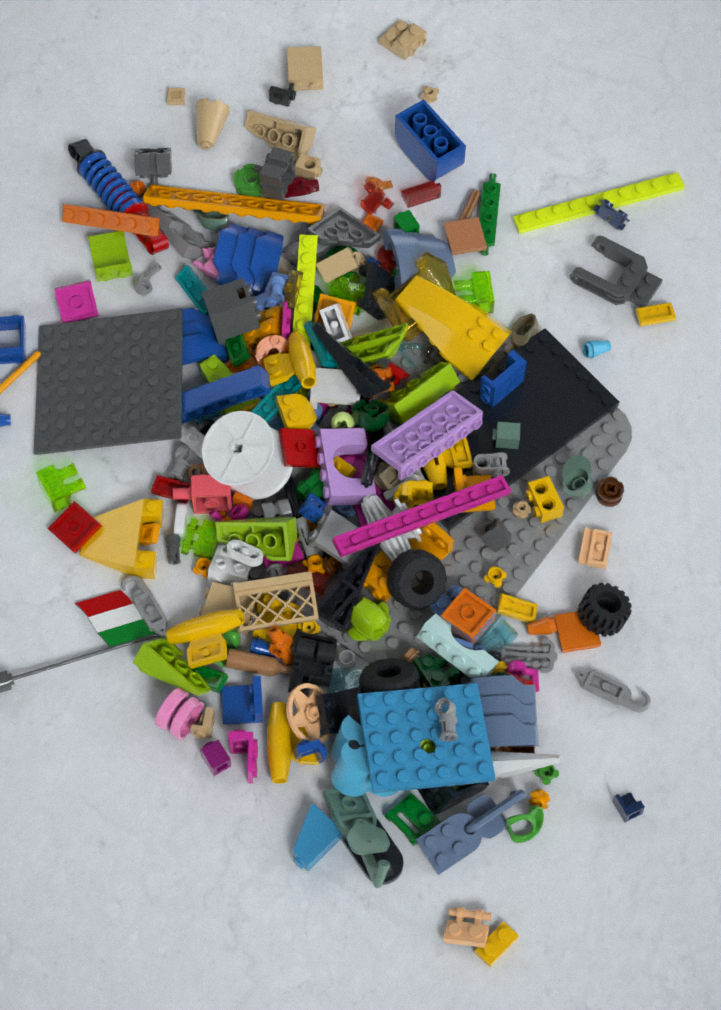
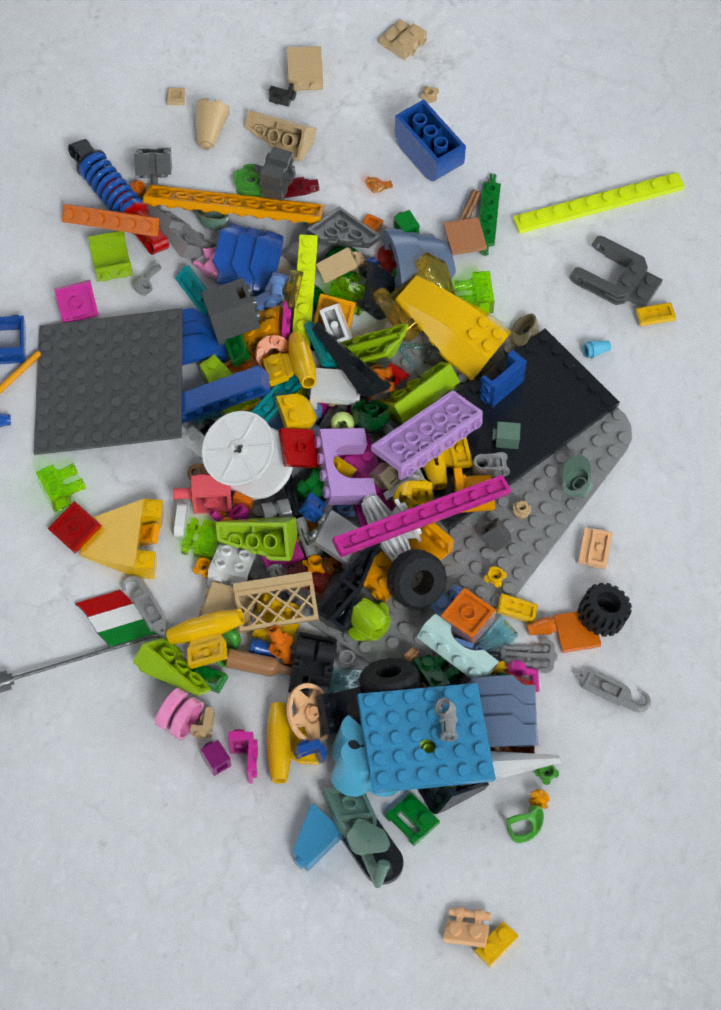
(164, 487): red plate -> none
(173, 544): dark grey pin -> none
(180, 462): light grey connector -> none
(242, 703): blue bracket -> none
(244, 553): white plate -> none
(308, 167): tan brick -> none
(315, 628): yellow plate -> none
(371, 461): black axle -> none
(374, 199): clear red plate -> none
(421, 193): clear red panel -> none
(451, 840): sand blue plate -> none
(548, 498): yellow brick -> none
(609, 492): reddish brown wheel -> none
(617, 217): dark blue hinge -> none
(627, 806): dark blue panel -> none

